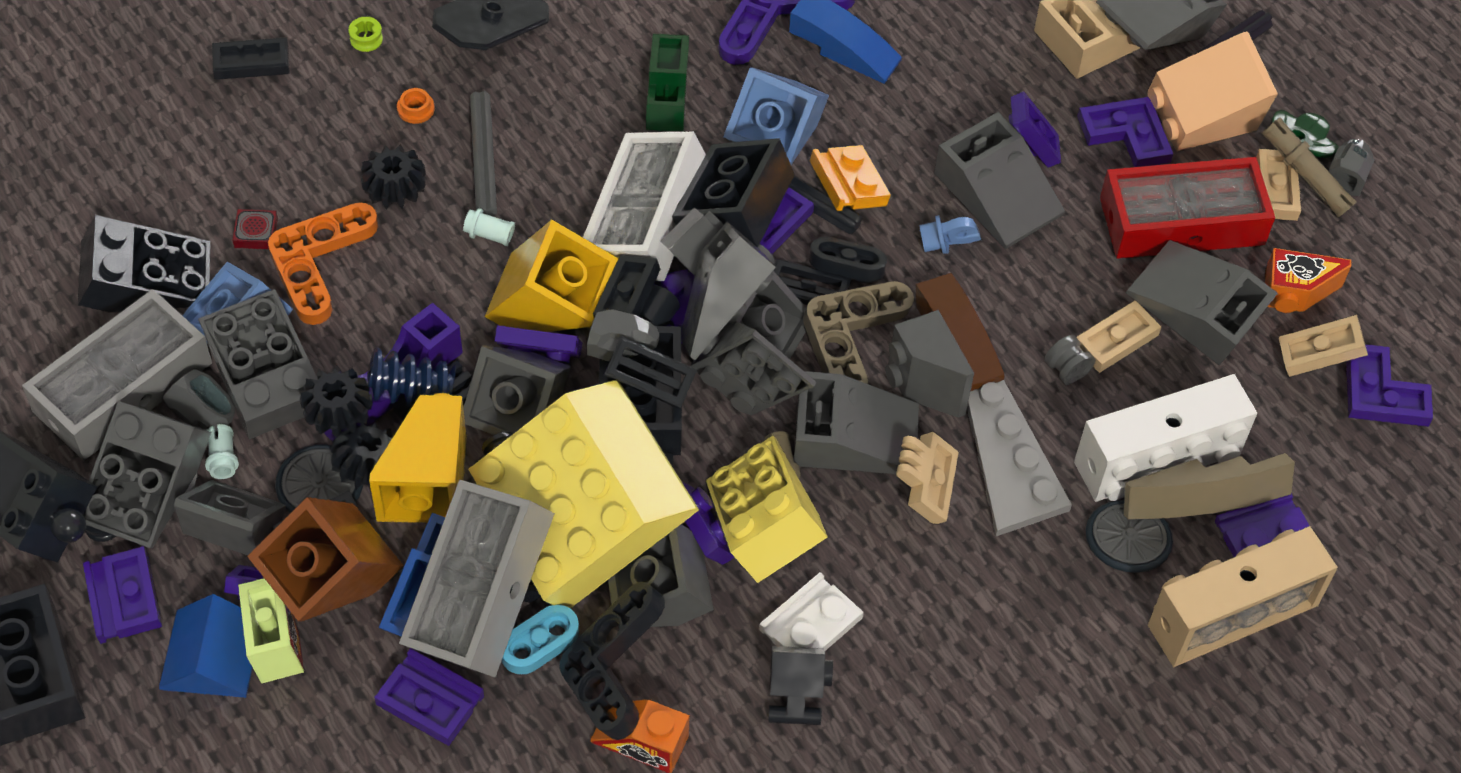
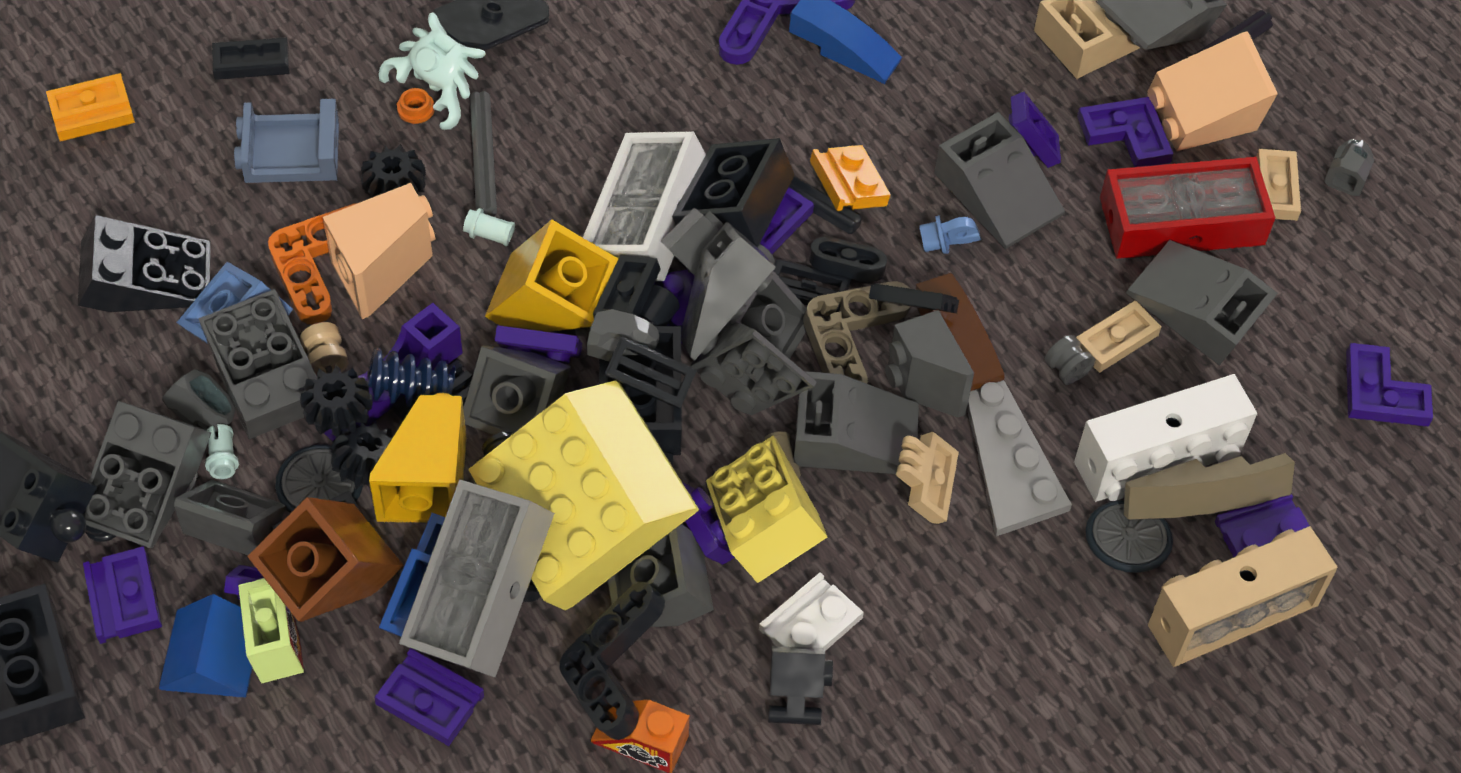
(90, 107): none -> light orange plate
(126, 361): brick -> none
(254, 228): tile -> none
(288, 145): none -> sand blue panel
(323, 346): none -> tan wheel
(365, 43): lime bush -> none
(379, 244): none -> light nougat slope
(439, 63): none -> light aqua animal
(536, 638): medium azure plate -> none
(667, 82): dark green slope -> none
(776, 109): medium blue slope -> none
(914, 298): none -> black tile
(1303, 278): slope -> none
(1307, 165): dark tan pin -> none
(1312, 129): dark green plate -> none
(1323, 345): tan plate -> none

